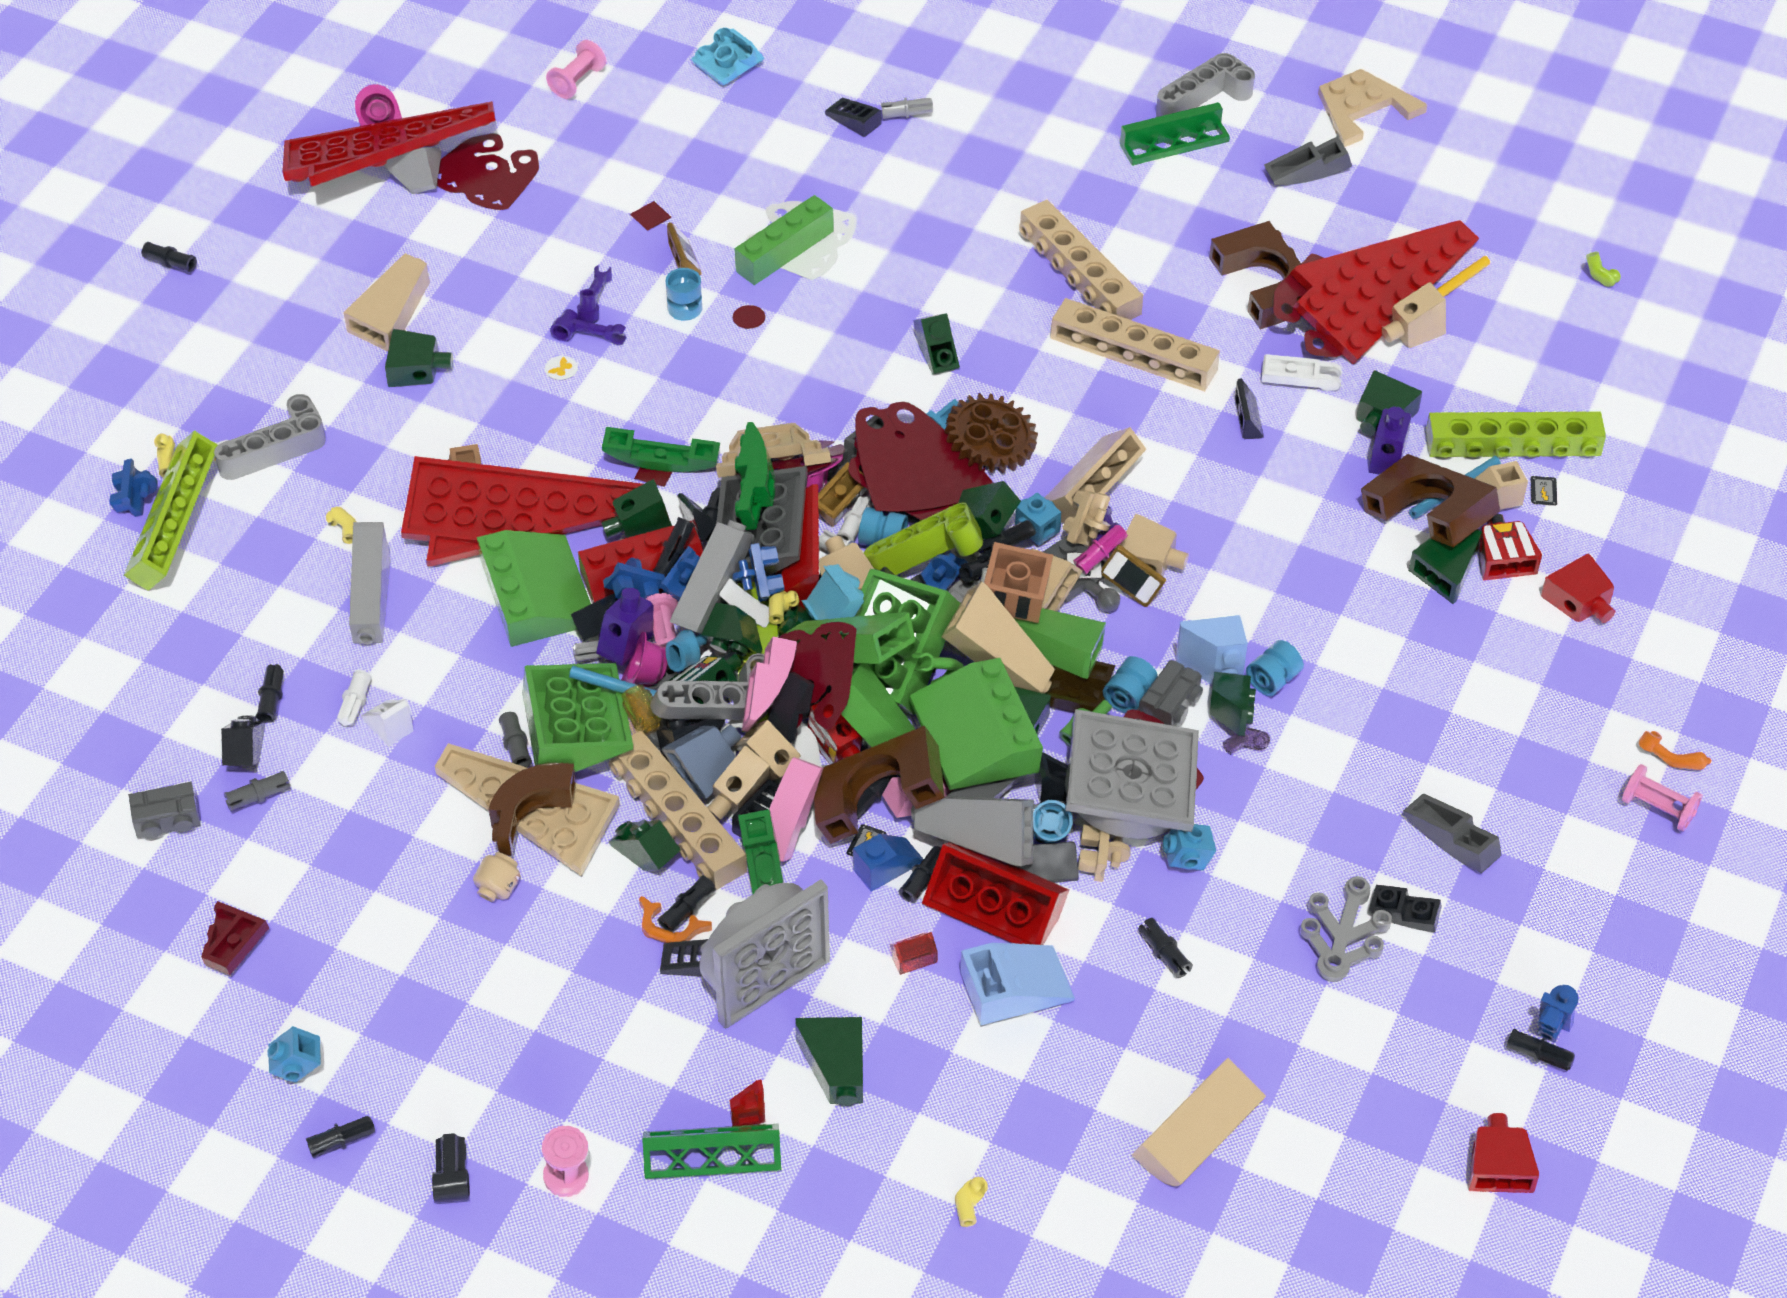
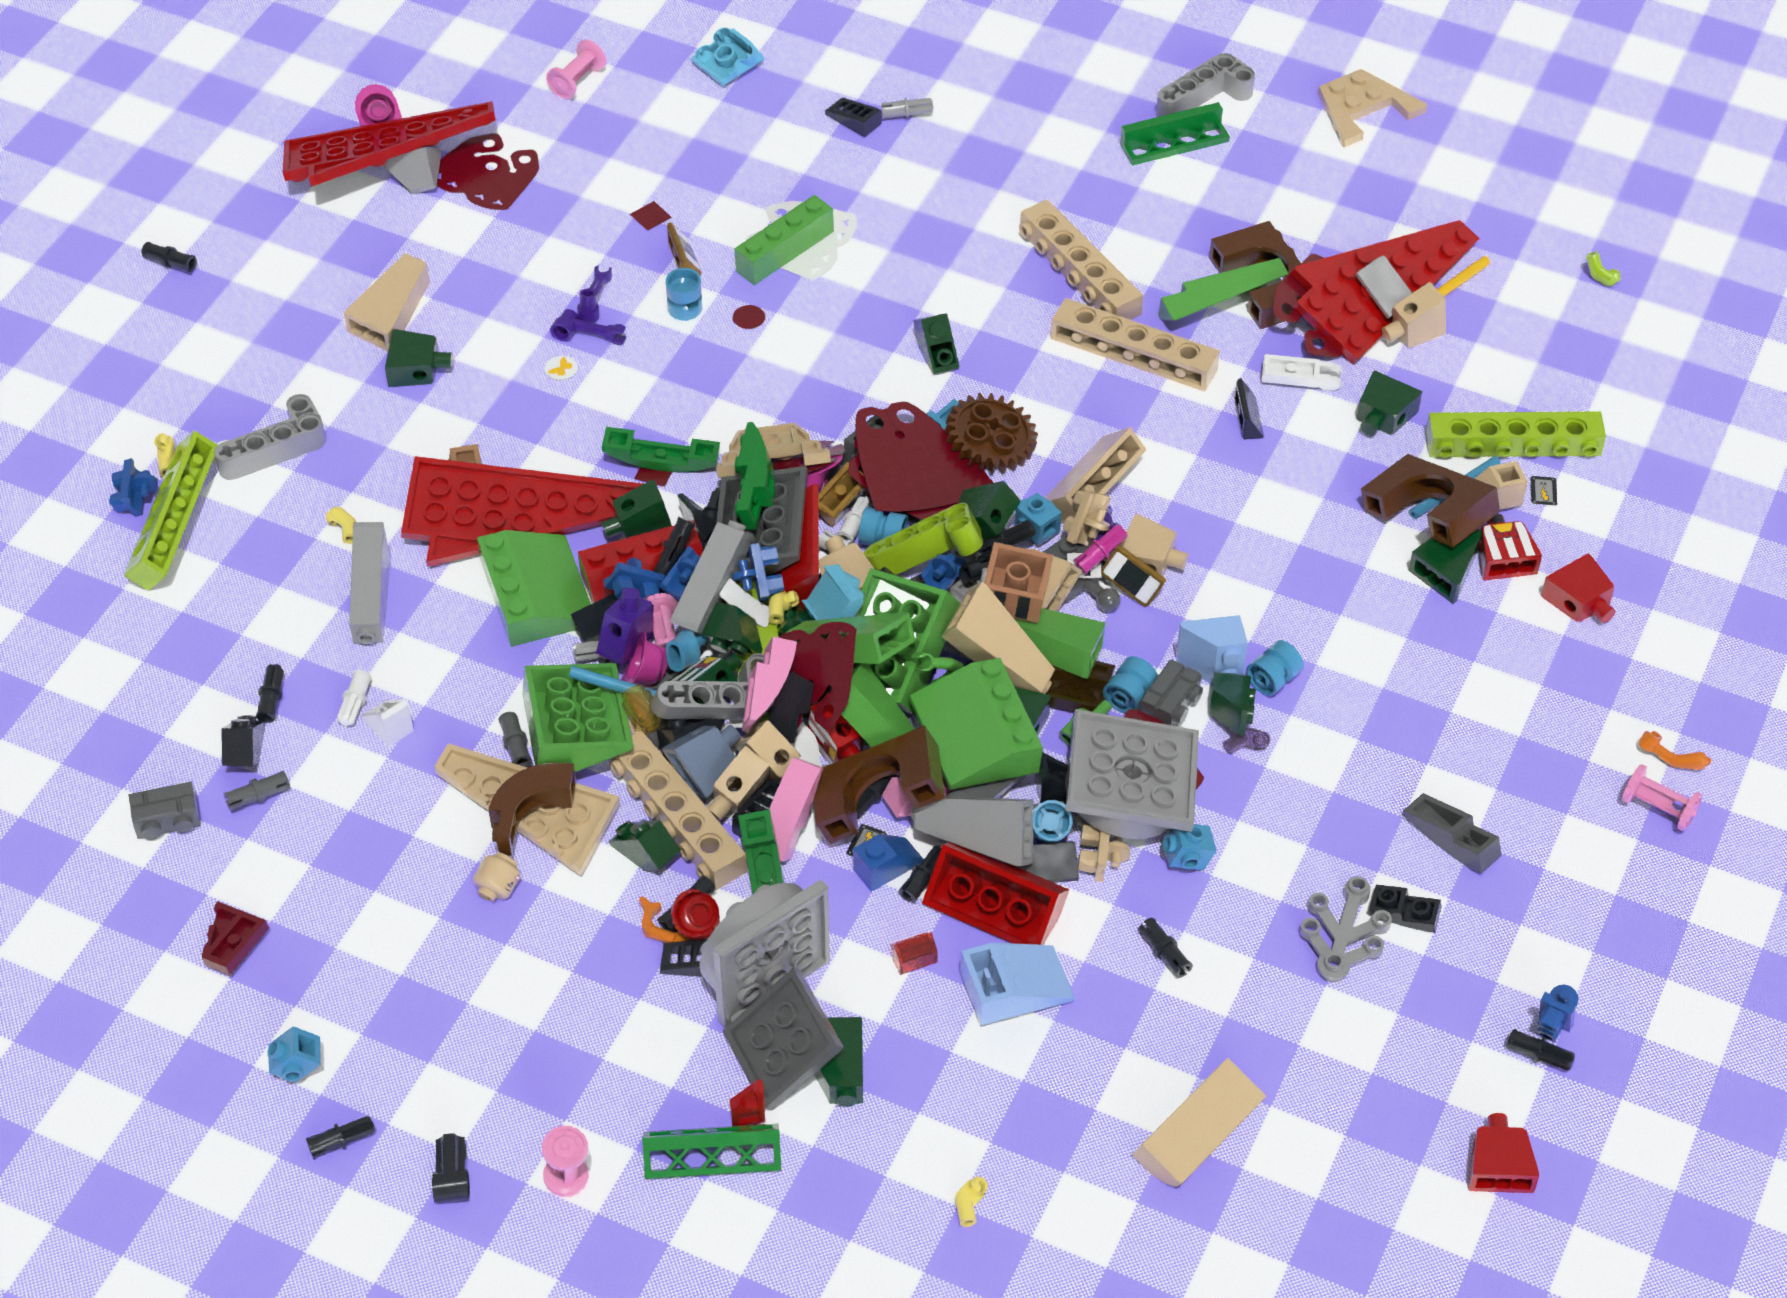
(695, 914): none -> red hair
(783, 1038): none -> dark grey plate
(1213, 289): none -> bright green wedge
(1309, 163): dark grey slope -> none
(1383, 284): none -> light grey slope
(1392, 430): dark purple torso -> none

